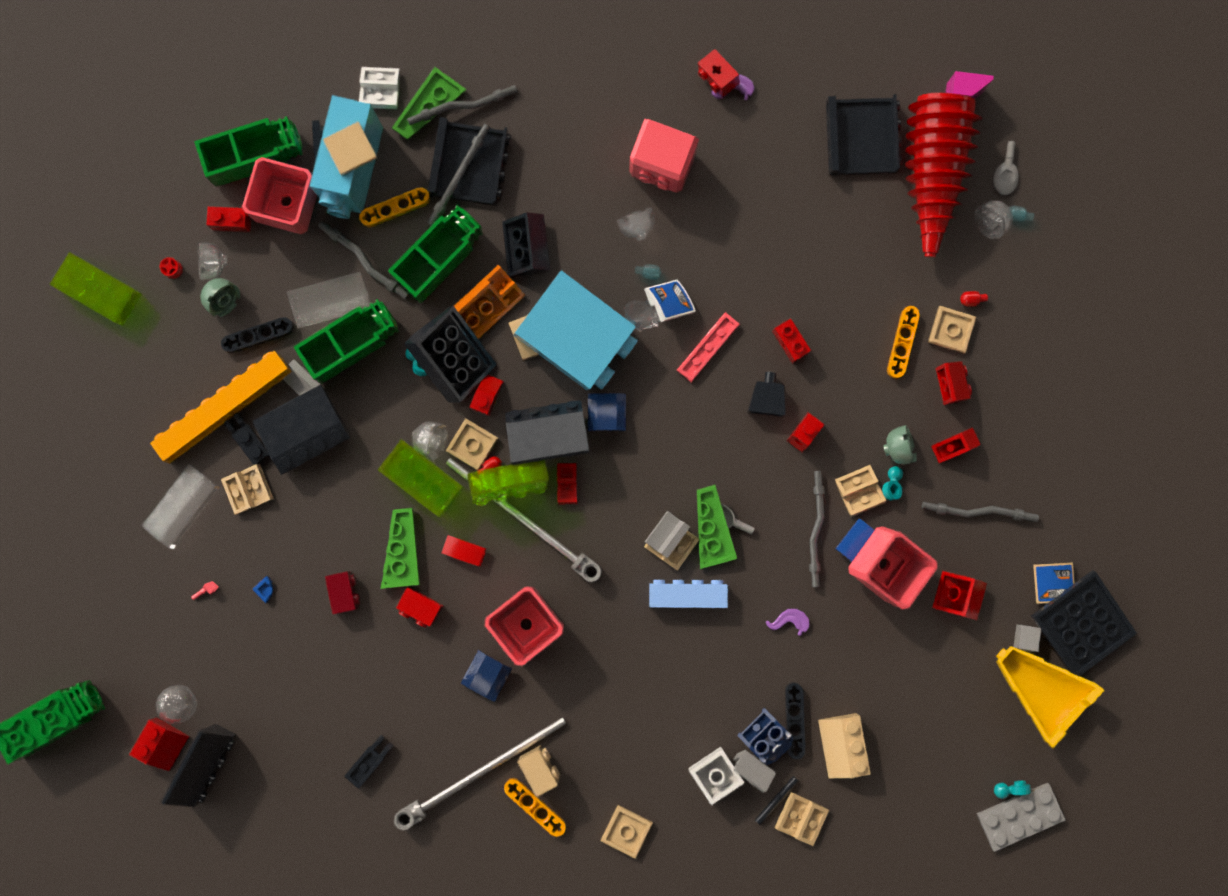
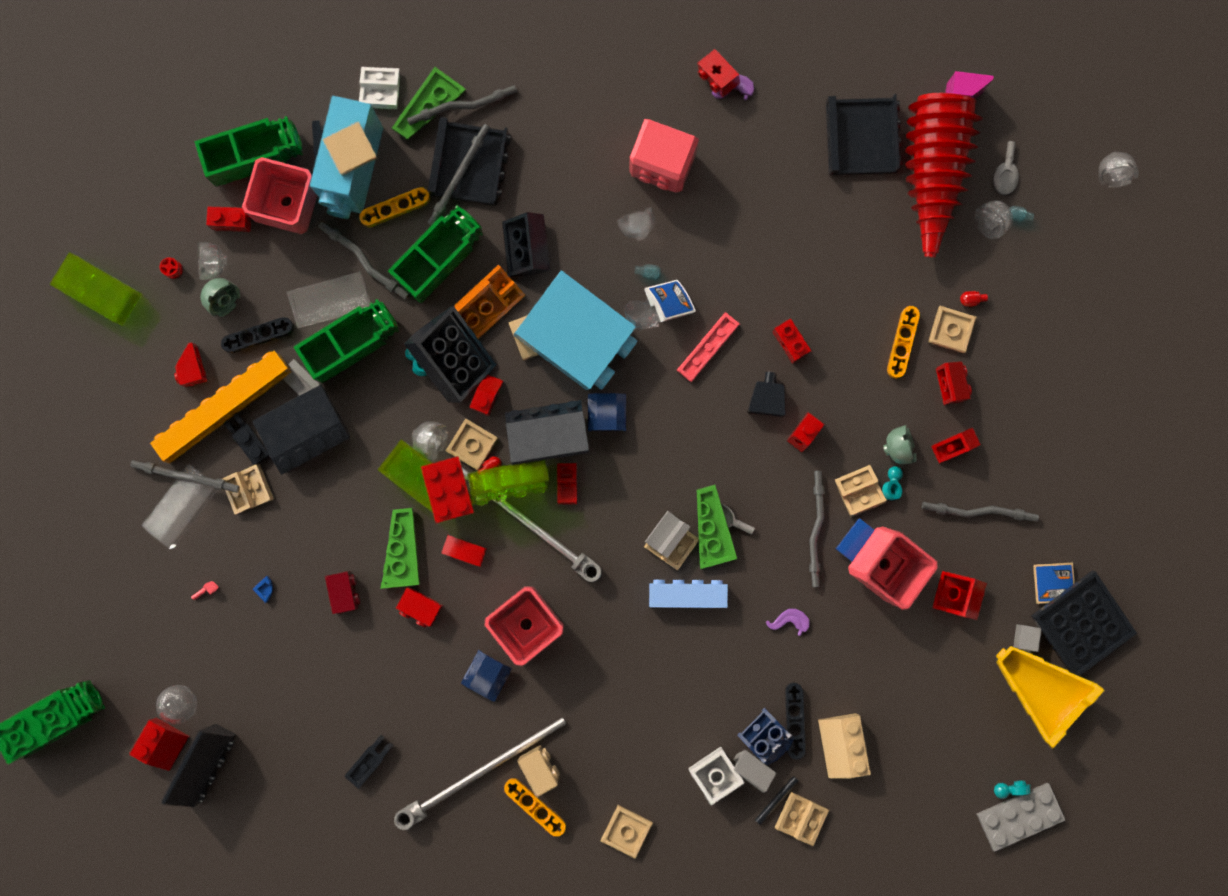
(190, 367): none -> red slope
(218, 484): none -> dark grey bar
(447, 489): none -> red plate
(1117, 170): none -> clear cylinder

